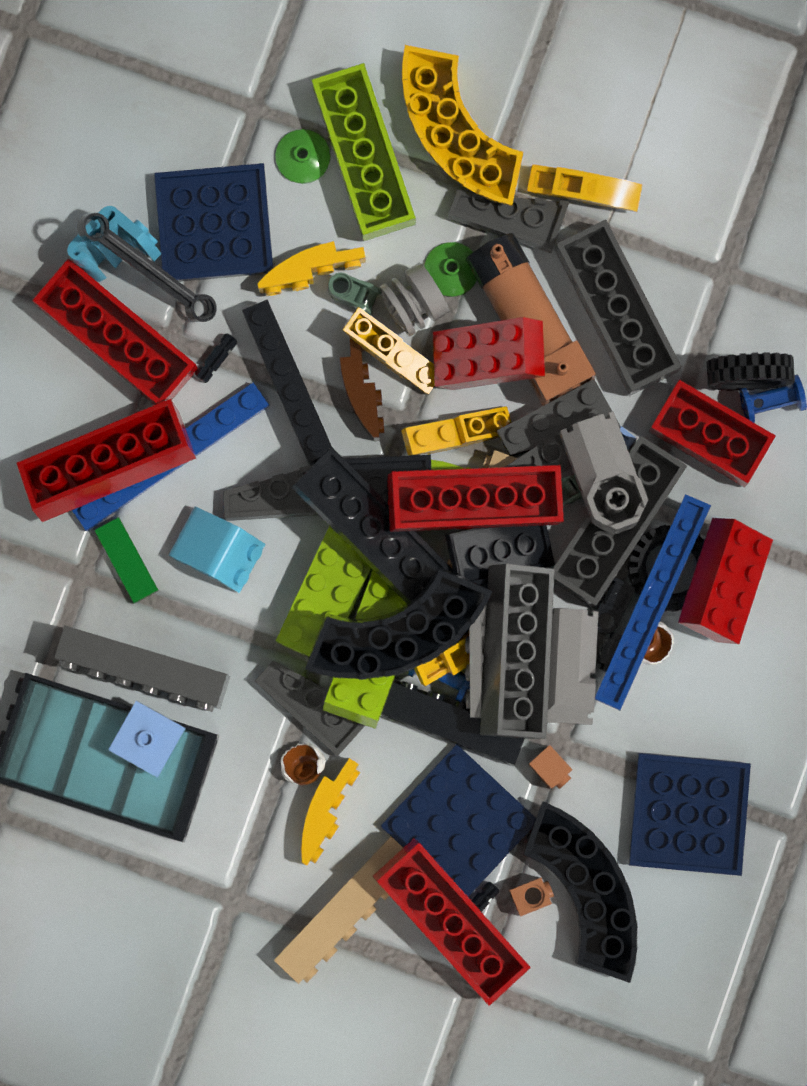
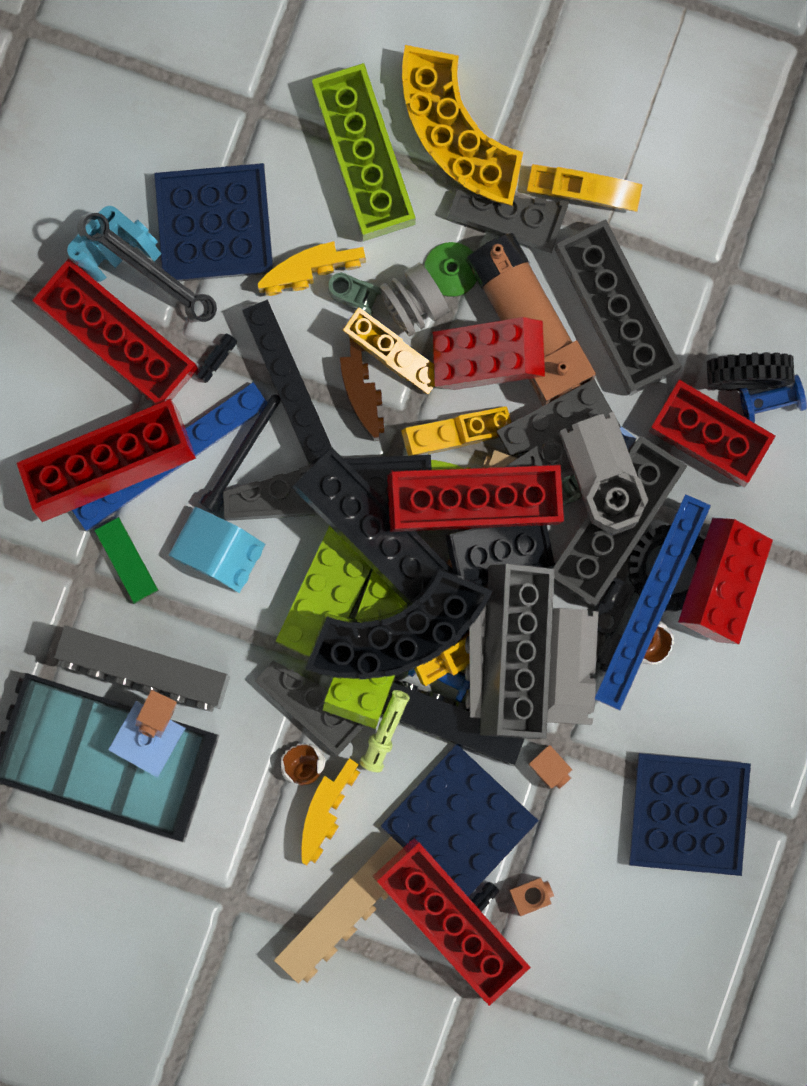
(155, 714): none -> nougat brick
(213, 498): none -> black piece
(308, 168): bright green dish -> none
(381, 742): none -> yellowish green pin
(595, 887): black brick -> none

